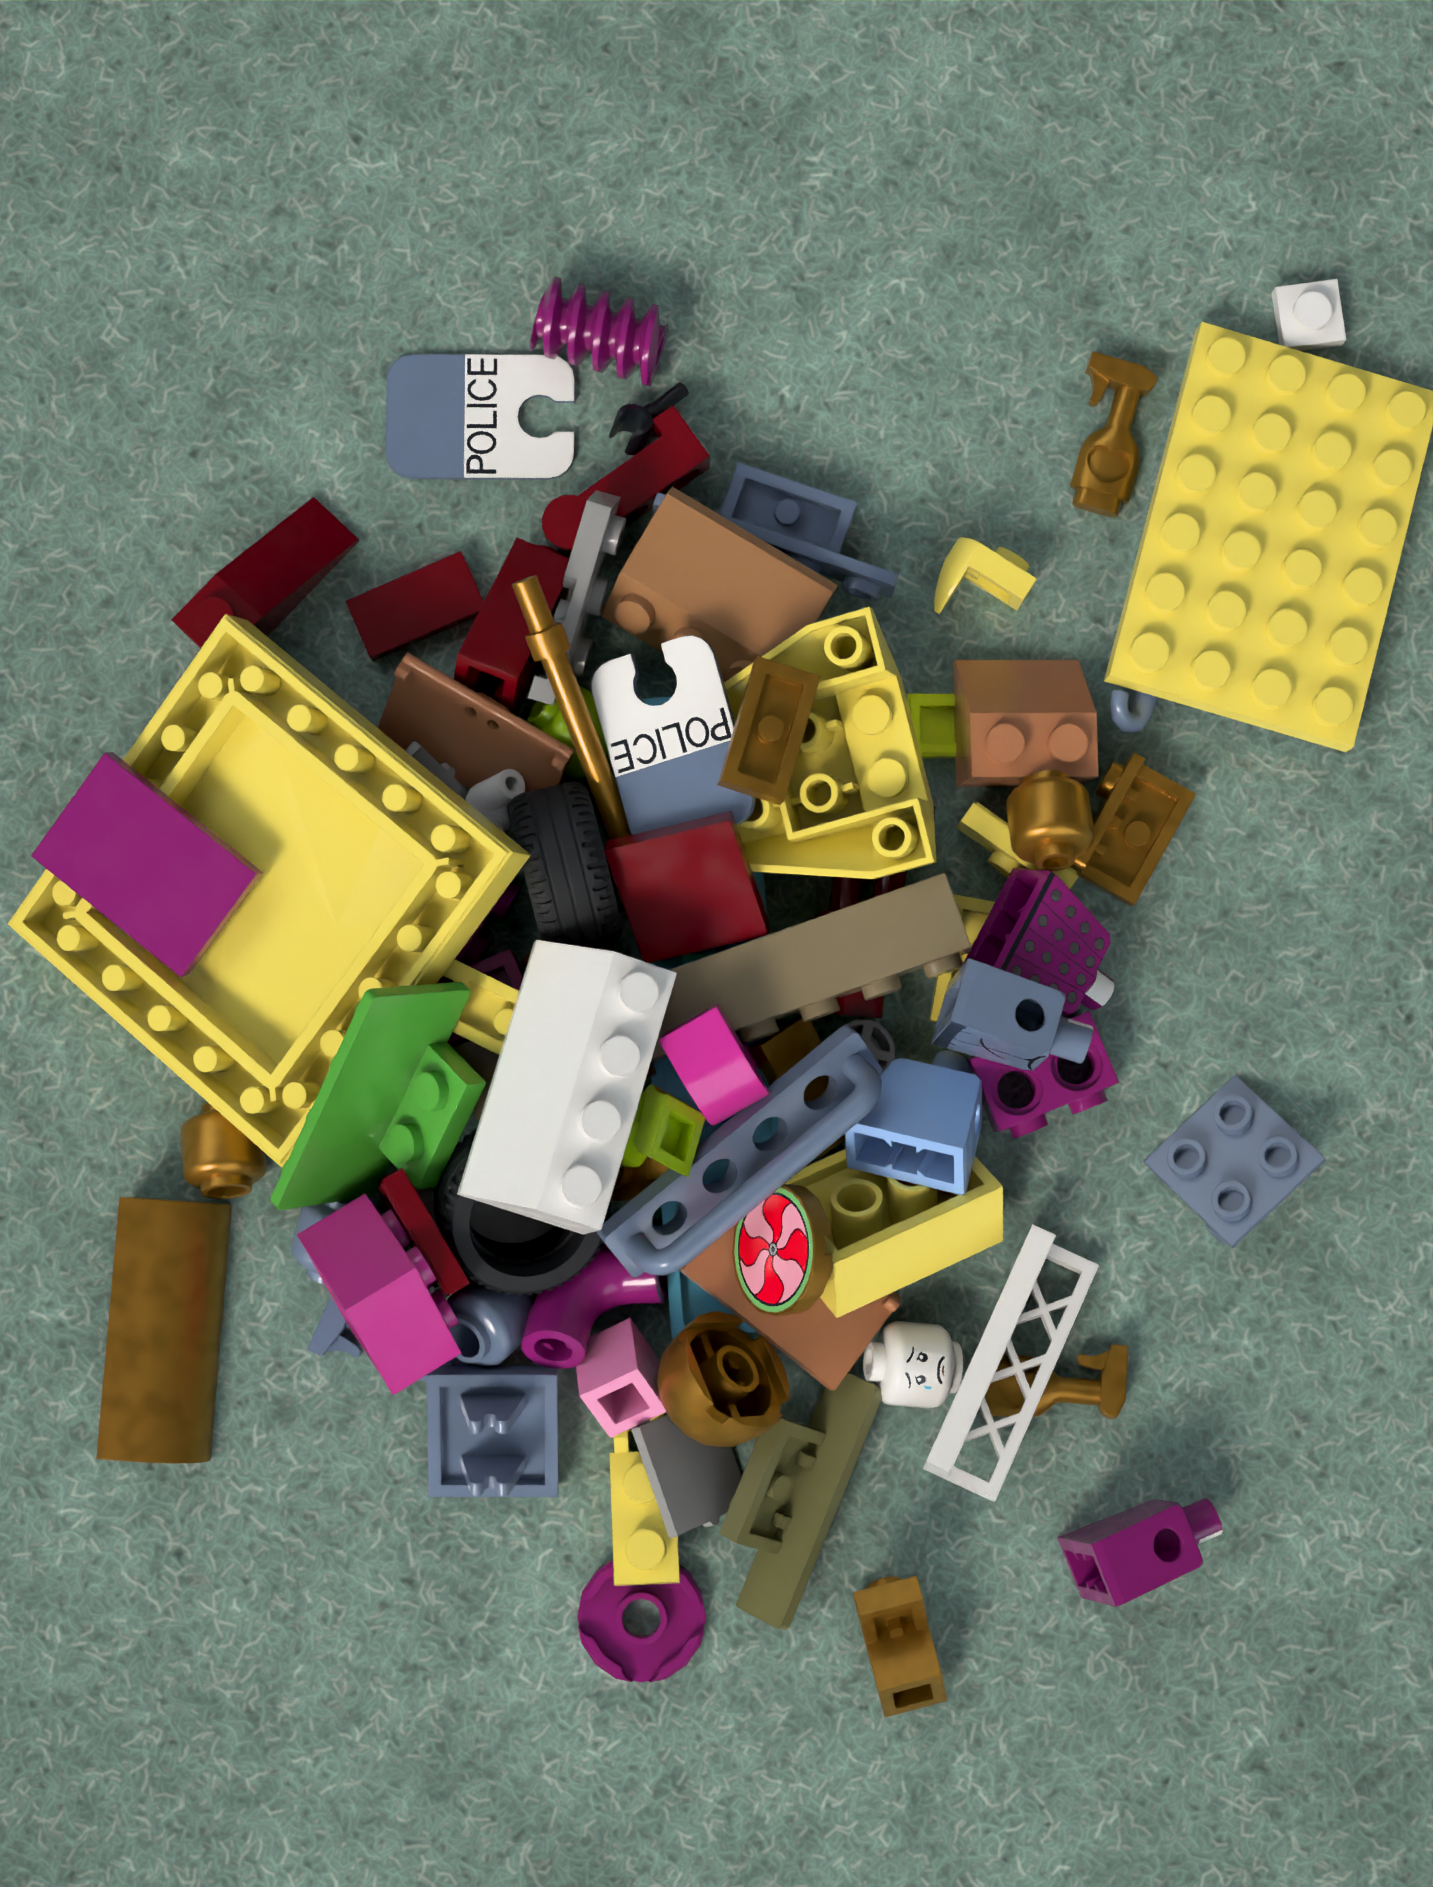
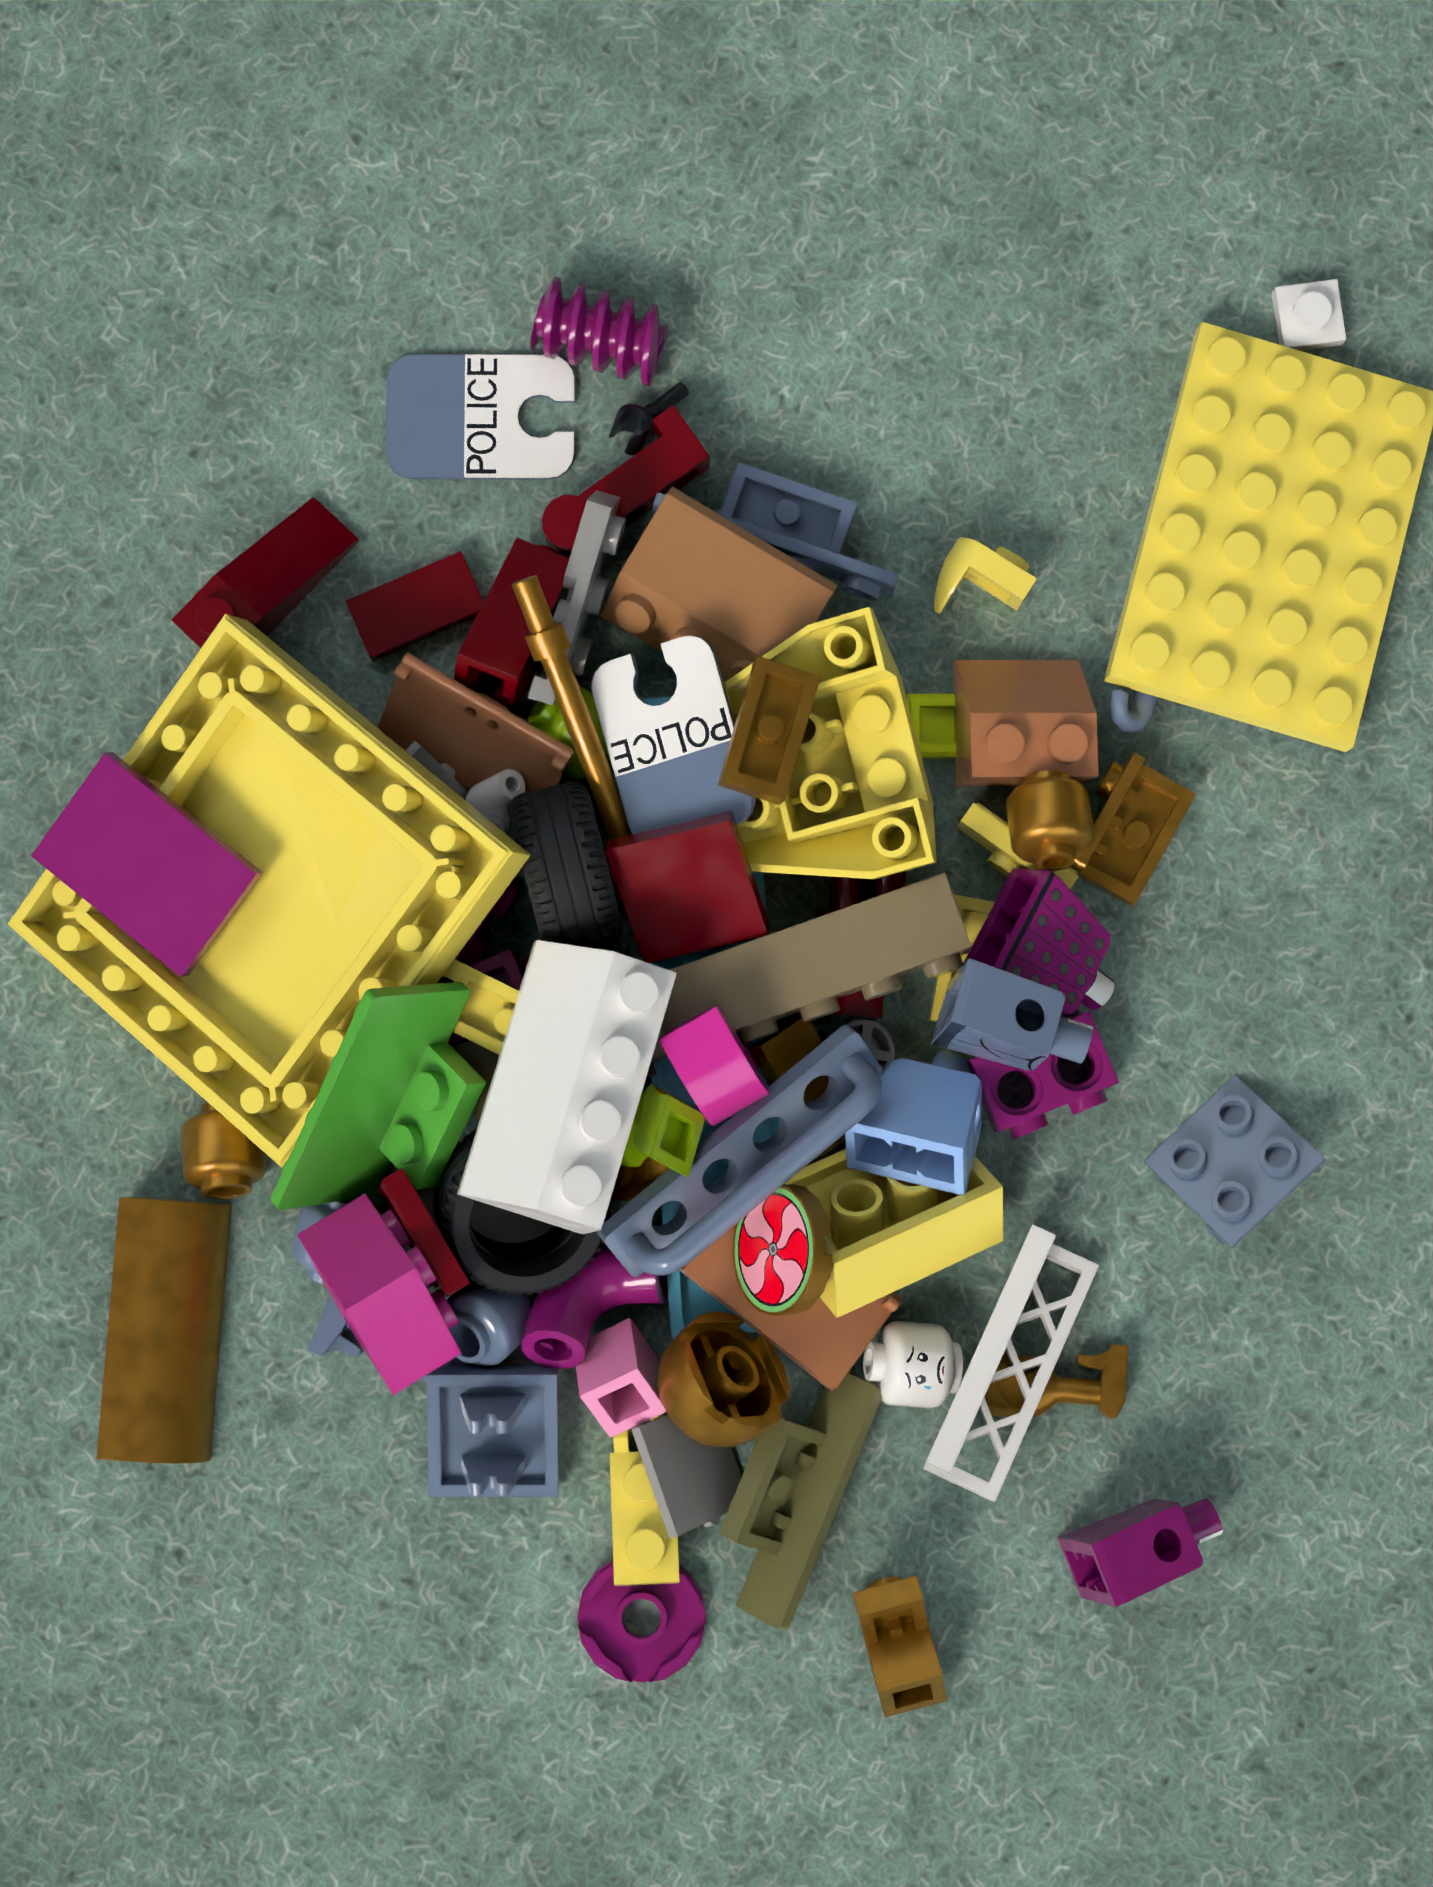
(1110, 455): pearl gold piece -> none

